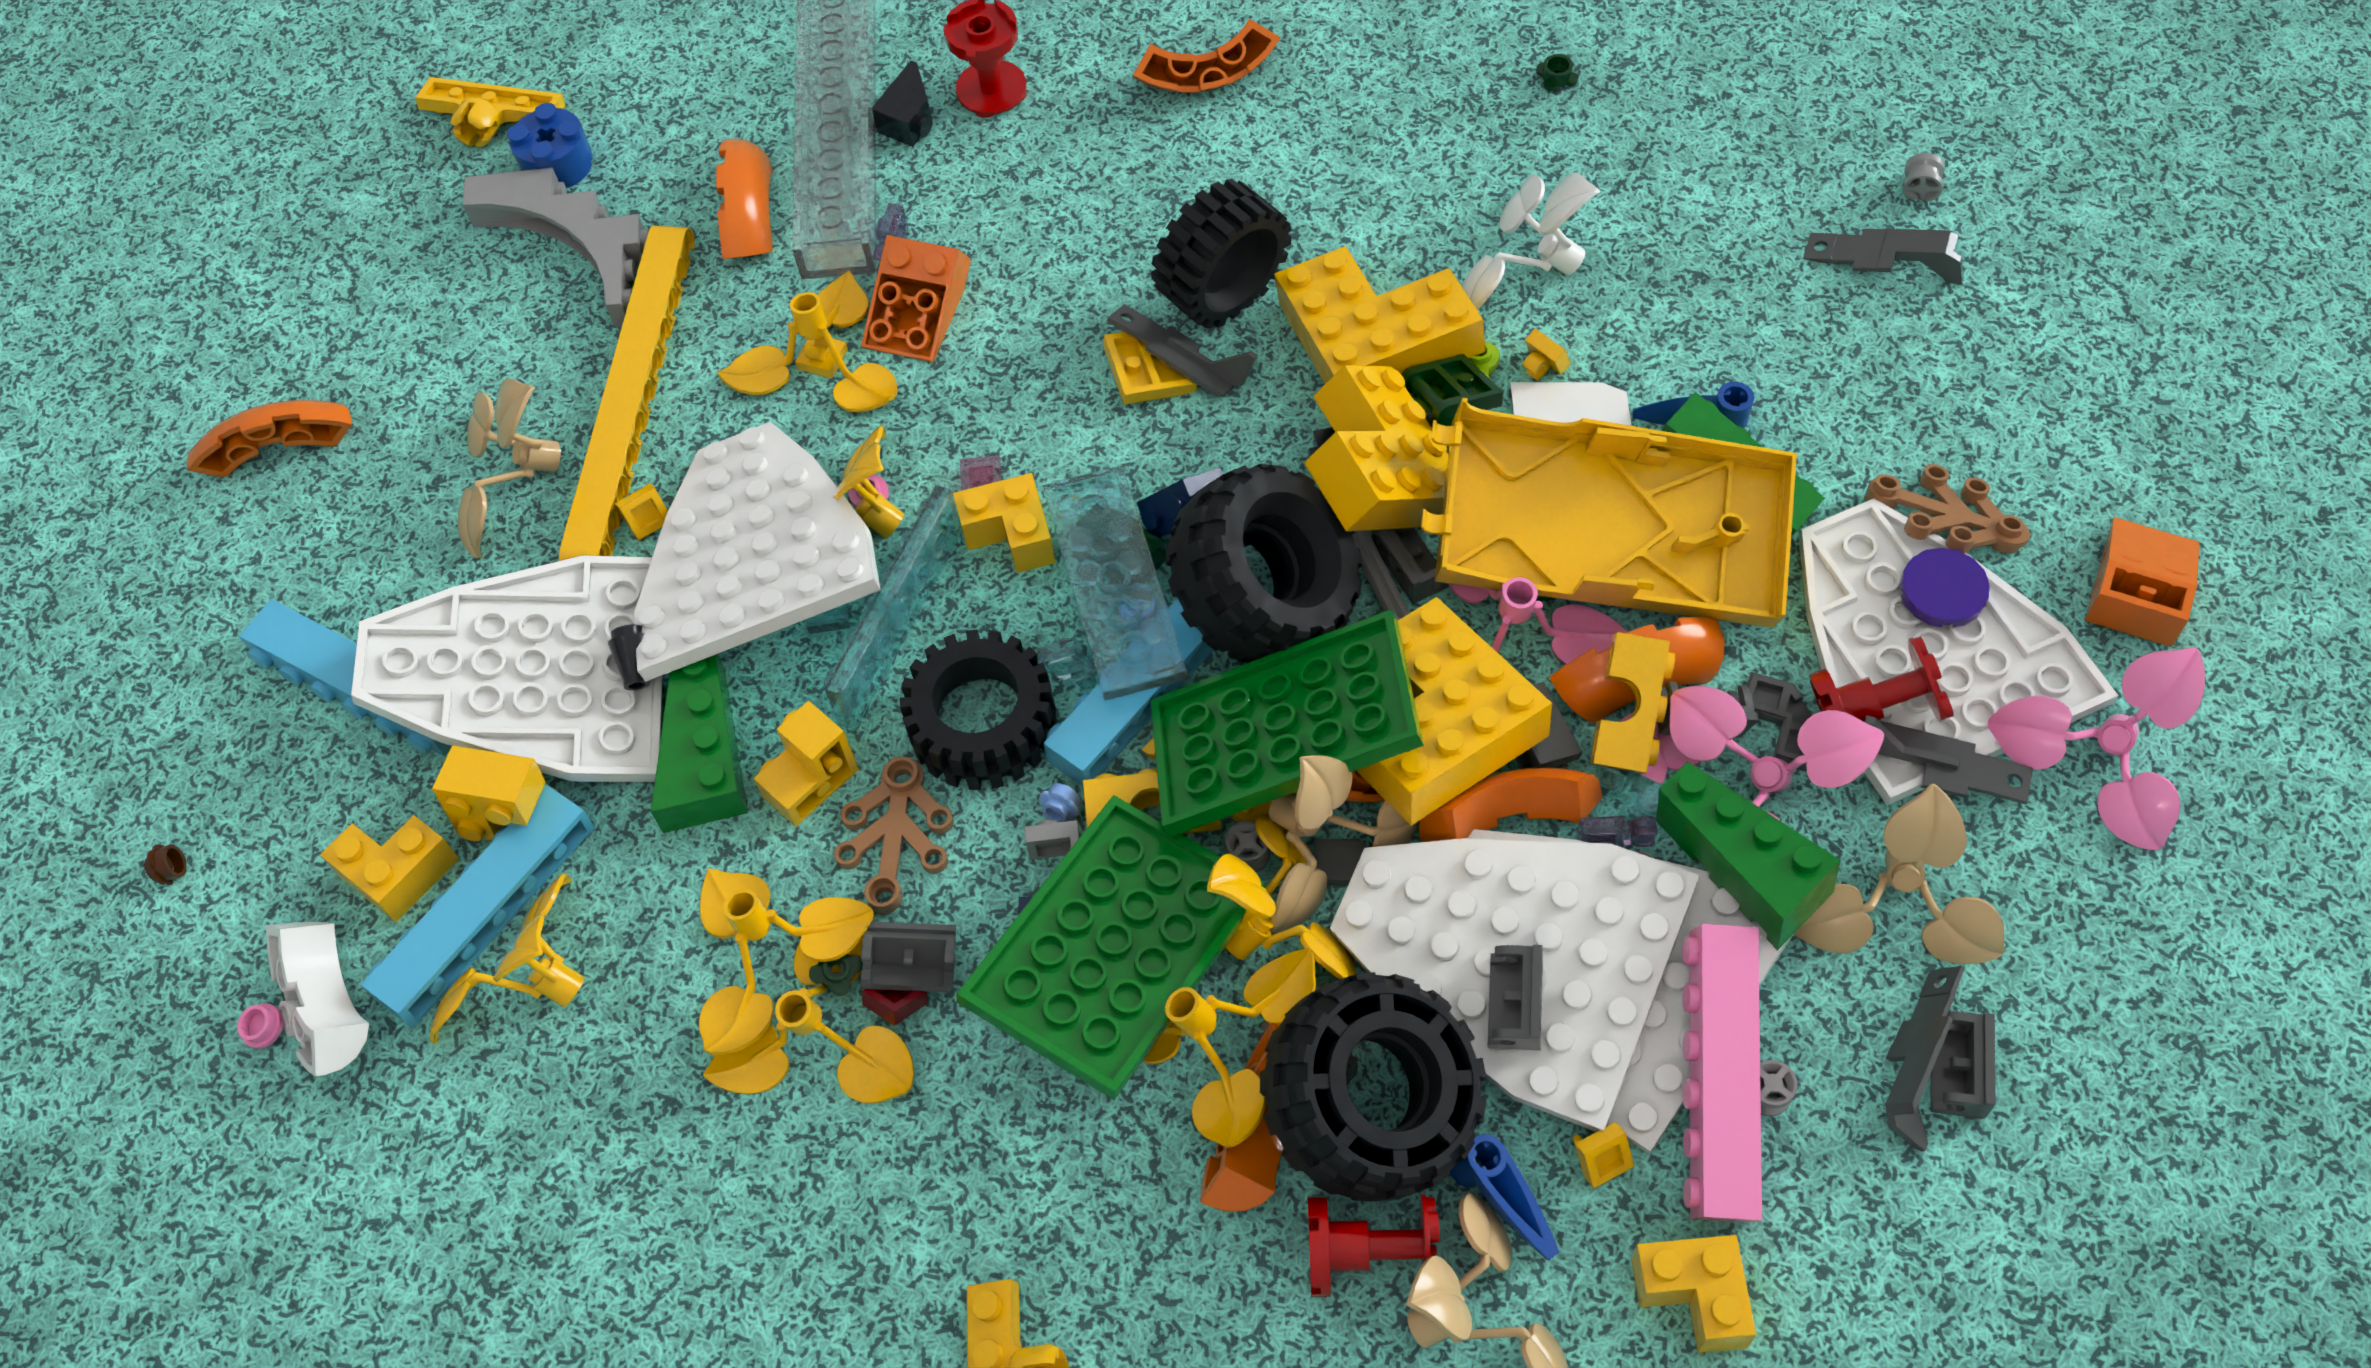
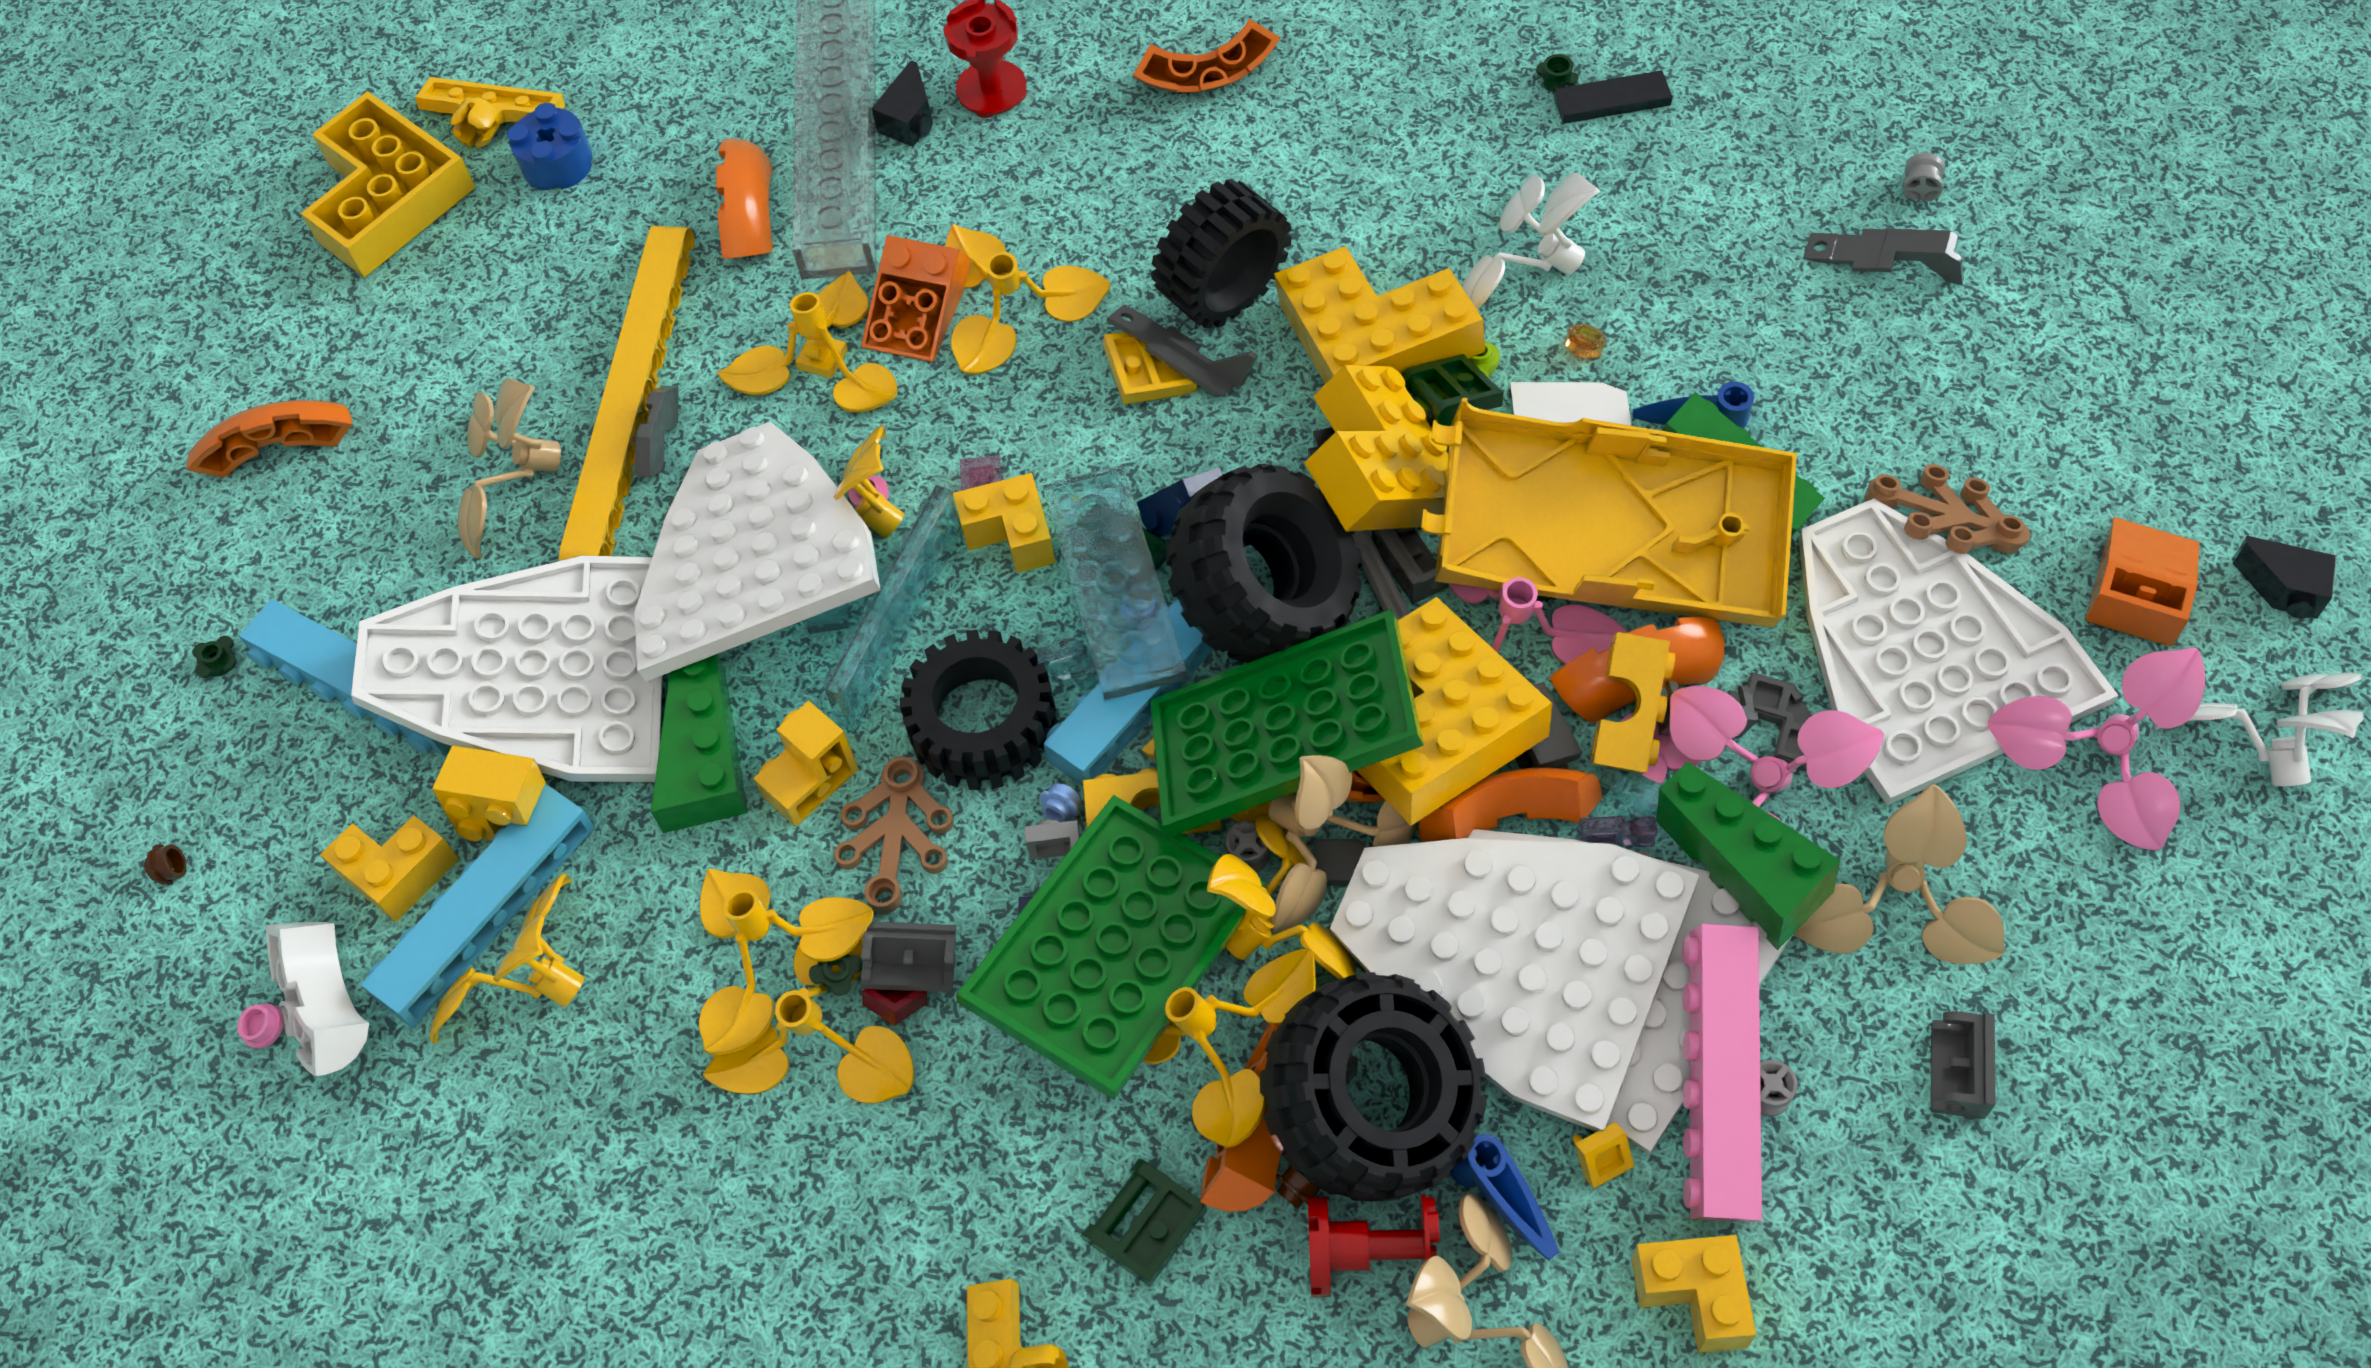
(218, 665): none -> dark green plate
(392, 184): none -> yellow brick
(541, 204): light grey arch -> none
(623, 648): black cone -> none
(643, 511): yellow tile -> none
(650, 436): none -> dark grey tile
(892, 224): plate -> none
(986, 344): none -> yellow plant
(1156, 1230): none -> dark green plate
(1296, 1187): none -> reddish brown plate
(1515, 997): dark grey hinge -> none
(1544, 355): yellow tile -> none
(1585, 341): none -> clear orange tile
(1612, 97): none -> black tile
(1868, 699): red piece -> none
(1918, 1047): dark grey piece -> none
(1944, 587): dark purple tile -> none
(1953, 763): dark grey piece -> none
(2288, 575): none -> black slope
(2289, 755): none -> white plant

